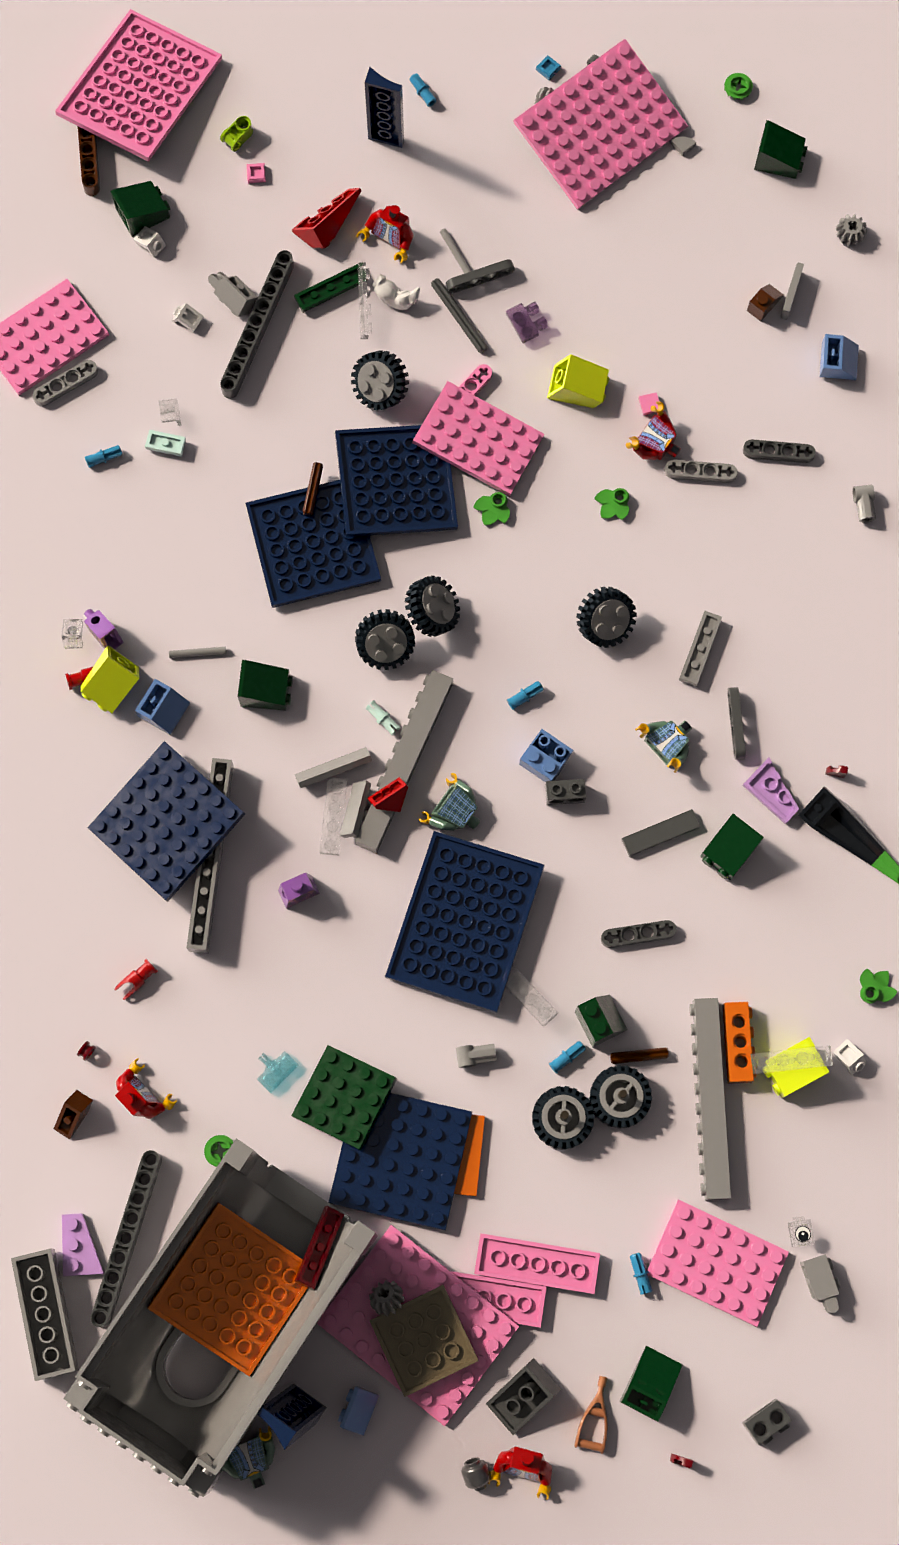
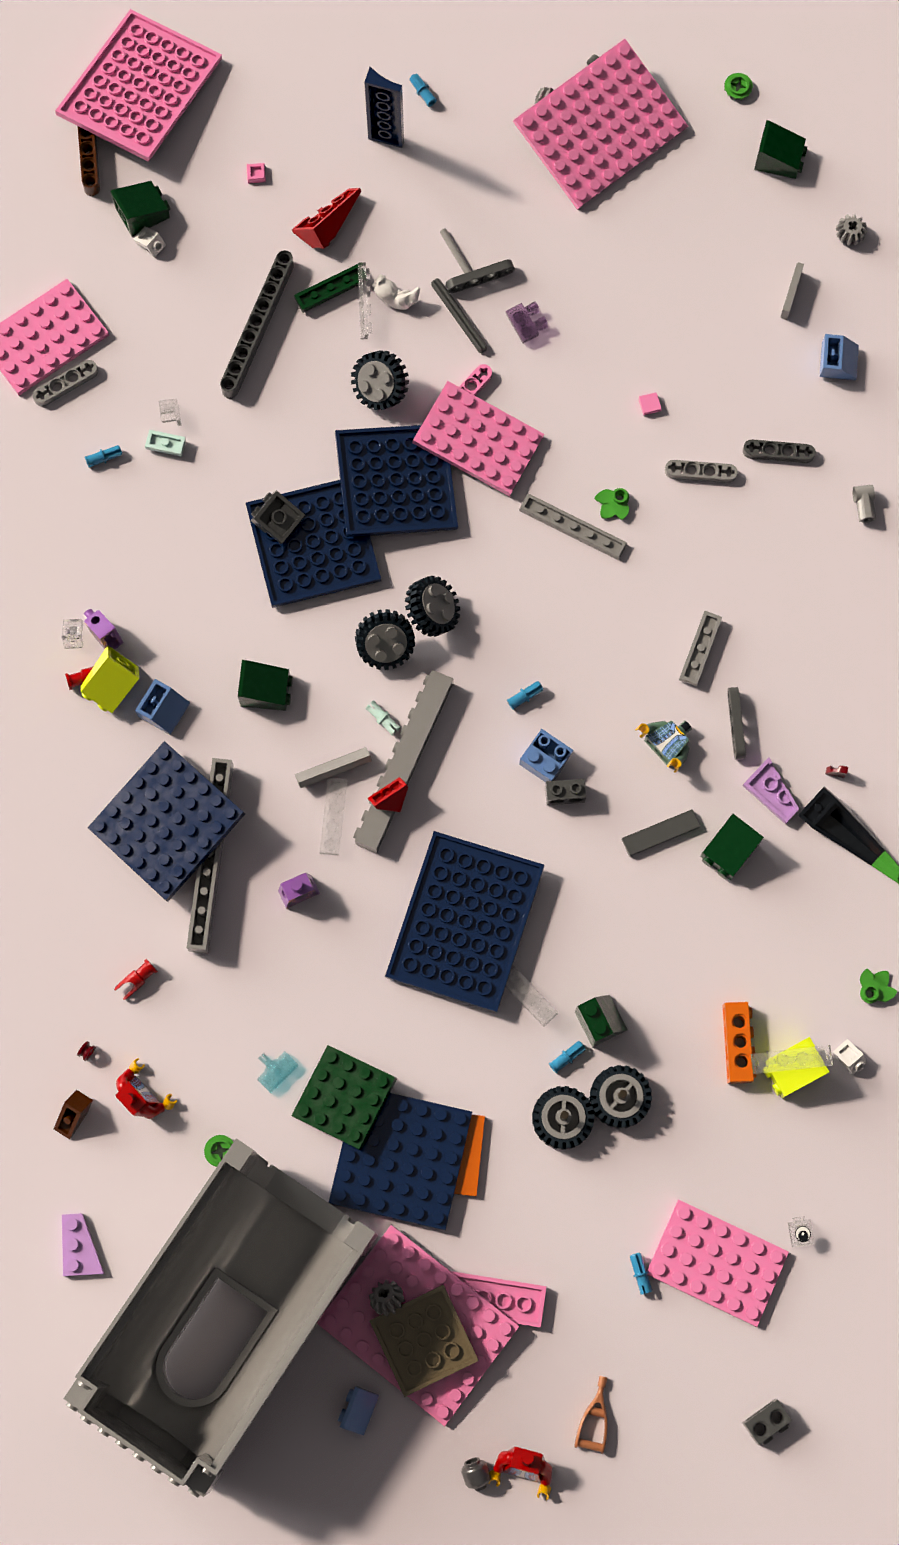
(44, 1314): light grey brick -> none
(119, 1246): dark grey beam -> none
(187, 316): white bracket -> none
(197, 652): light grey bar -> none
(231, 1289): orange plate -> none
(233, 293): light grey hinge -> none
(235, 136): lime piece -> none
(252, 1458): torso -> none
(277, 516): none -> dark grey plate
(291, 1414): dark blue arch -> none
(312, 488): reddish brown axle -> none
(319, 1247): dark red tile -> none
(355, 809): light grey tile -> none
(391, 227): red torso -> none
(454, 808): sand green torso -> none
(470, 1056): light grey piece -> none
(491, 510): bright green plate -> none
(523, 1396): dark grey slope -> none
(537, 1263): bright pink plate -> none
(548, 67): dark azure tile -> none
(572, 526): none -> light grey tile
(578, 382): neon yellow slope -> none
(606, 617): wheel -> none
(638, 933): dark grey beam -> none
(639, 1055): reddish brown axle -> none
(651, 1383): dark green slope -> none
(656, 437): torso -> none
(681, 1460): dark red tile -> none
(683, 144): light grey tile -> none
(711, 1099): light grey brick -> none
(764, 301): reddish brown slope -> none
(821, 1281): light grey hinge -> none

